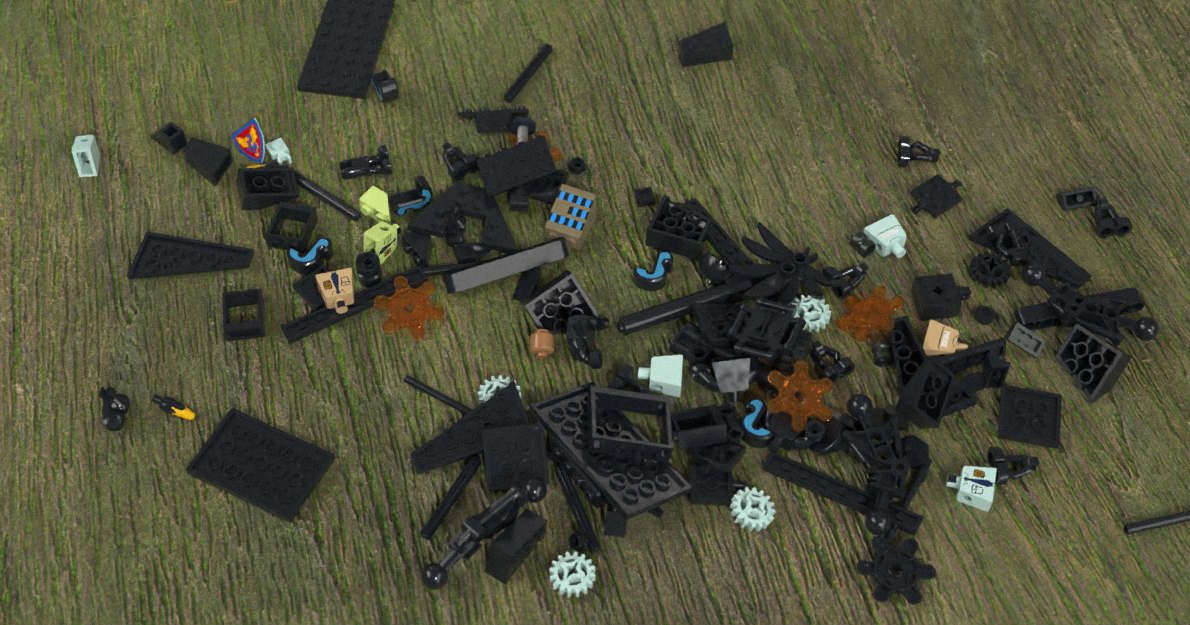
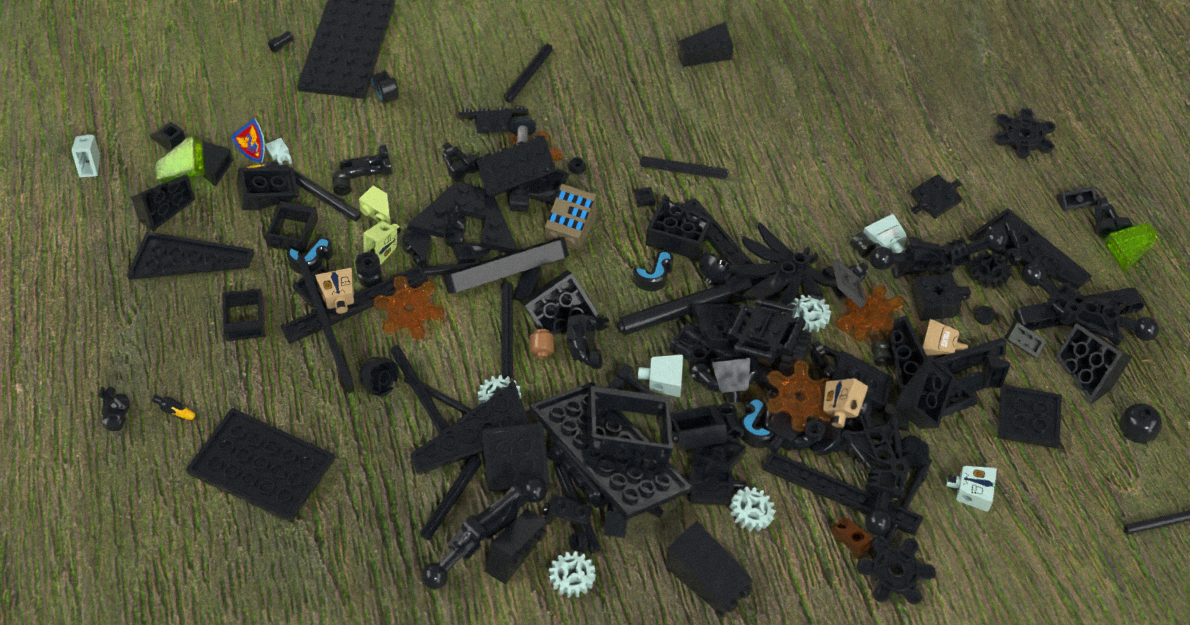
(163, 201): none -> black wedge
(182, 160): none -> clear neon green slope
(278, 42): none -> black pin
(325, 324): none -> black tile
(341, 183): none -> pearl dark grey wheel
(378, 375): none -> black cylinder
(412, 199): black animal -> none
(418, 388): none -> black axle
(507, 330): none -> black axle
(567, 510): none -> black bracket
(684, 167): none -> black axle
(708, 569): none -> black slope
(843, 399): none -> tan torso
(849, 283): none -> dark grey tile
(852, 536): none -> reddish brown leg
(877, 381): none -> black plate
(904, 149): black piece -> none
(930, 256): none -> black piece
(997, 460): black piece -> none
(1025, 123): none -> black plate
(1131, 244): none -> clear neon green slope
(1140, 423): none -> black cylinder

